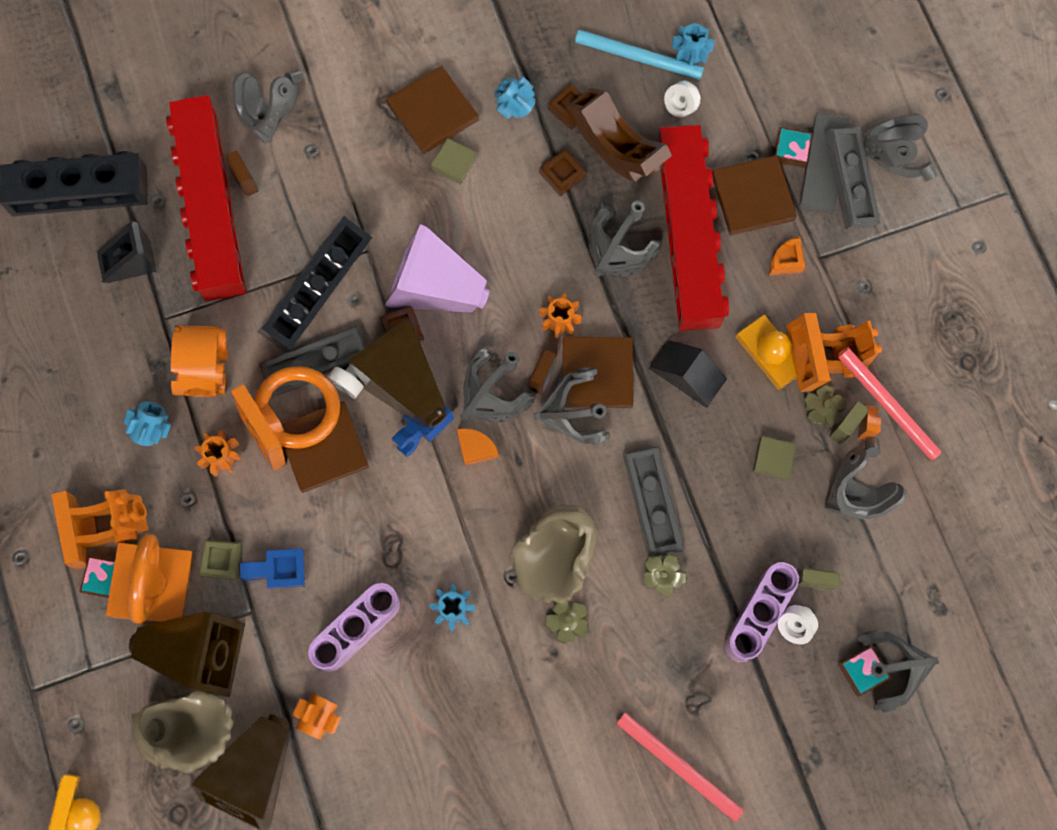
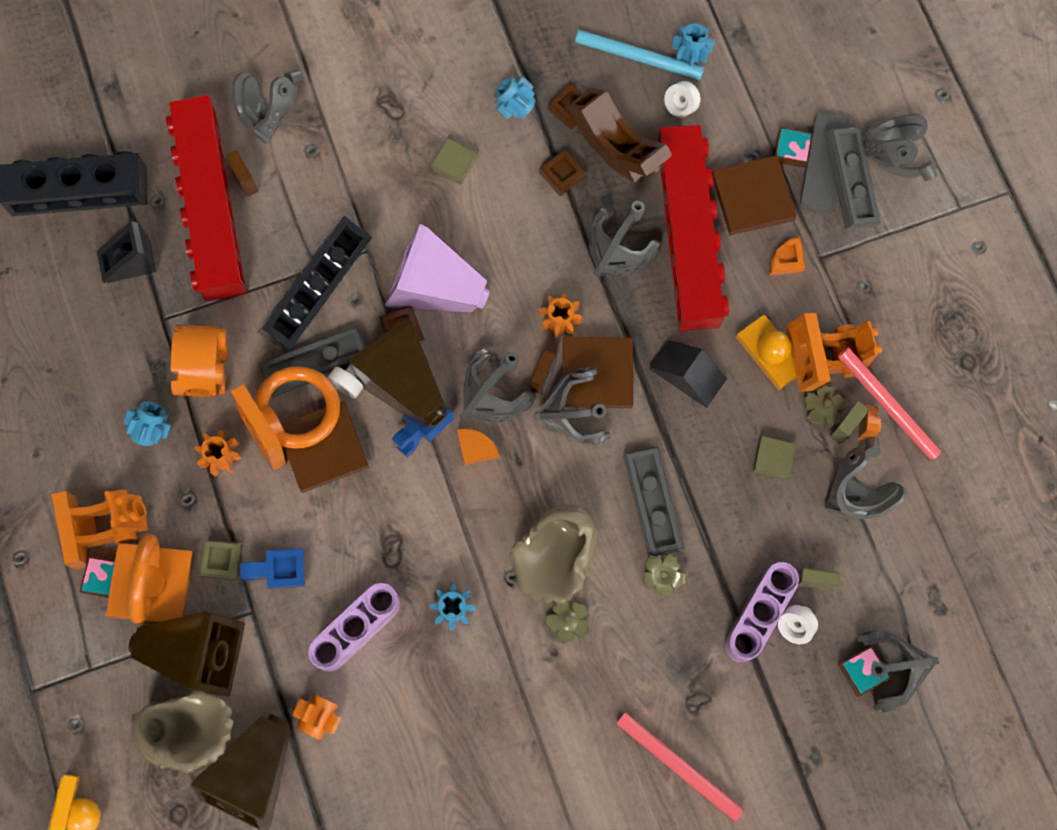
(432, 109): reddish brown tile -> none

